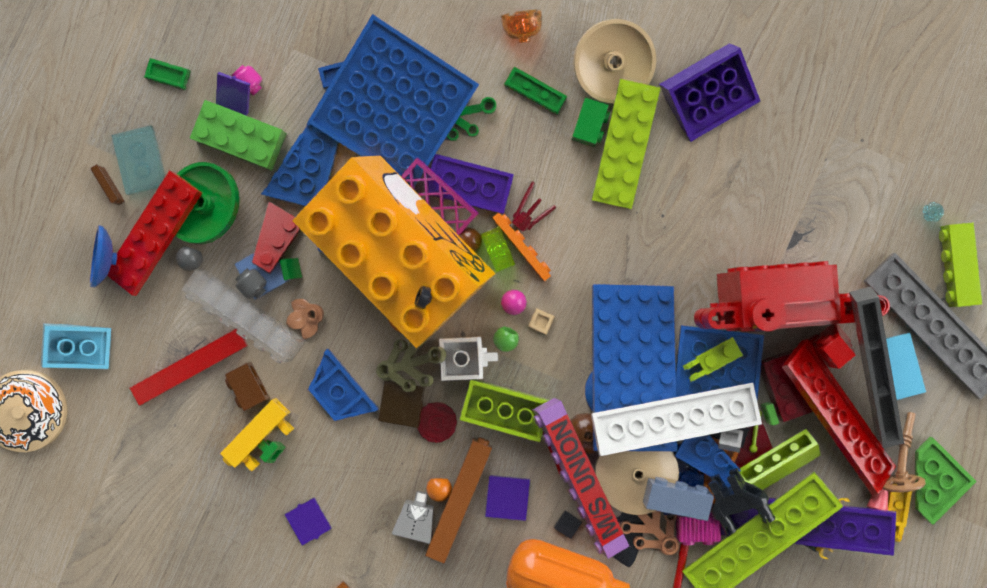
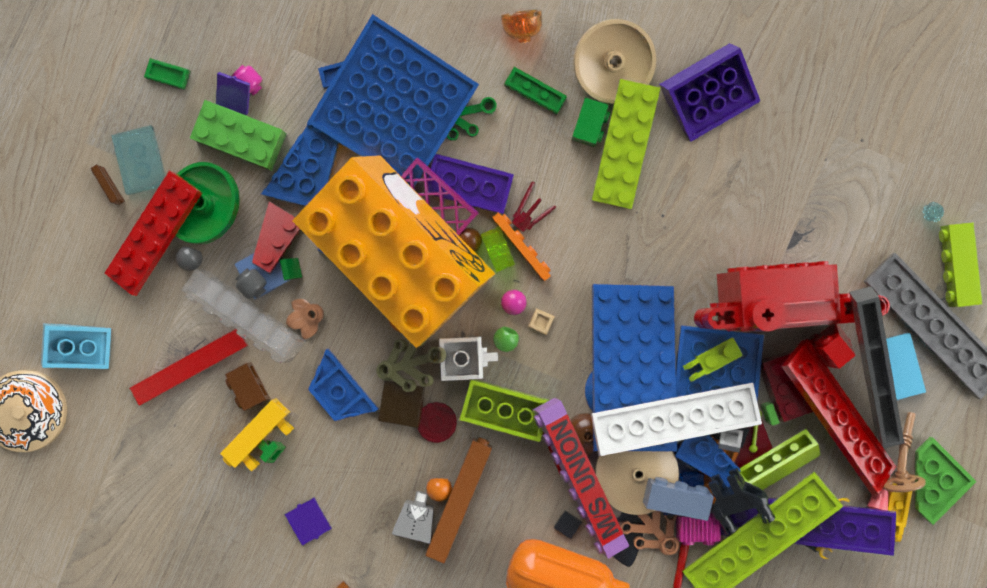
(102, 257): blue dish -> none
(423, 297): black tile -> none
(507, 497): dark purple tile -> none

